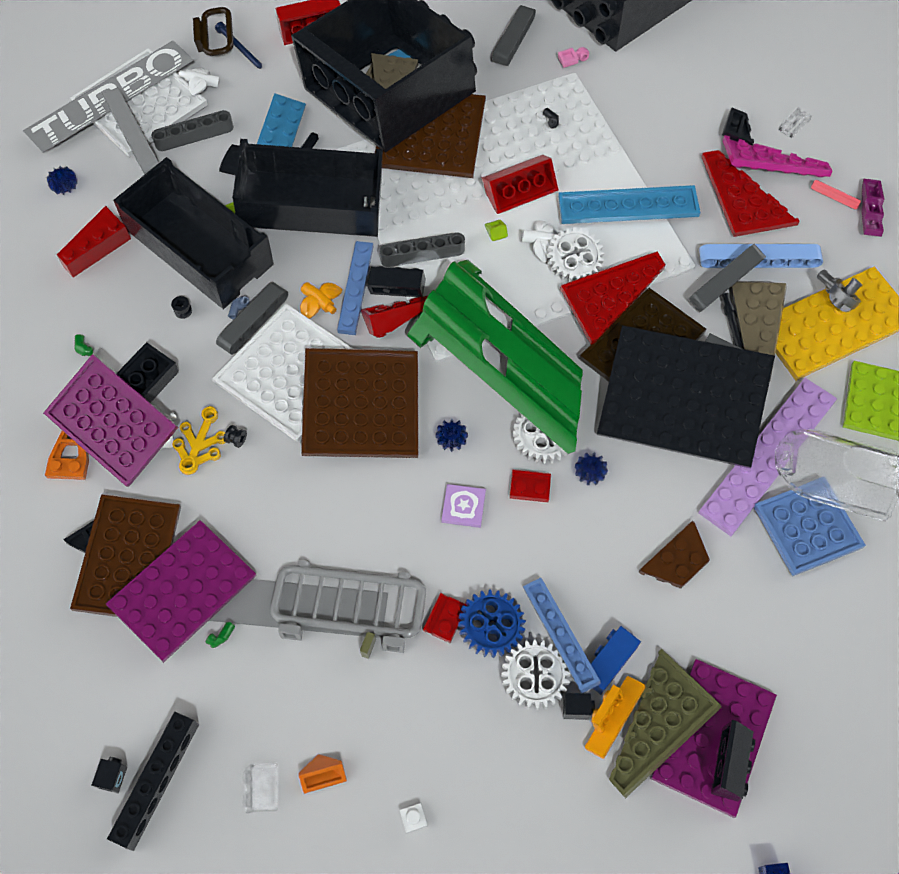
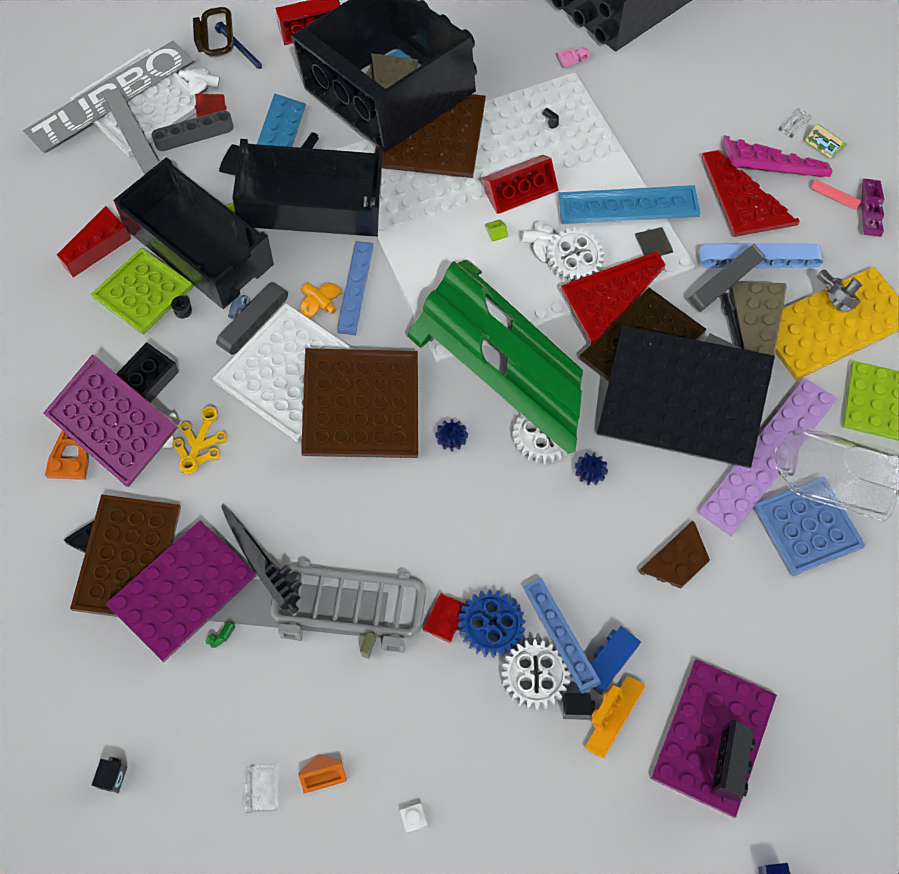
(62, 180): clear blue gear -> none
(80, 347): green arm -> none
(141, 290): none -> lime plate
(153, 781): black brick -> none
(209, 103): none -> clear red piece
(235, 436): black wheel -> none
(266, 570): none -> black piece
(385, 319): red wedge -> none
(396, 281): black brick -> none
(422, 249): dark grey beam -> none
(463, 505): lavender tile -> none
(513, 35): dark grey beam -> none
(530, 486): red plate -> none
(653, 241): none -> clear smoke piece
(667, 717): olive wing -> none
(738, 126): black wing -> none
(825, 141): none -> panel

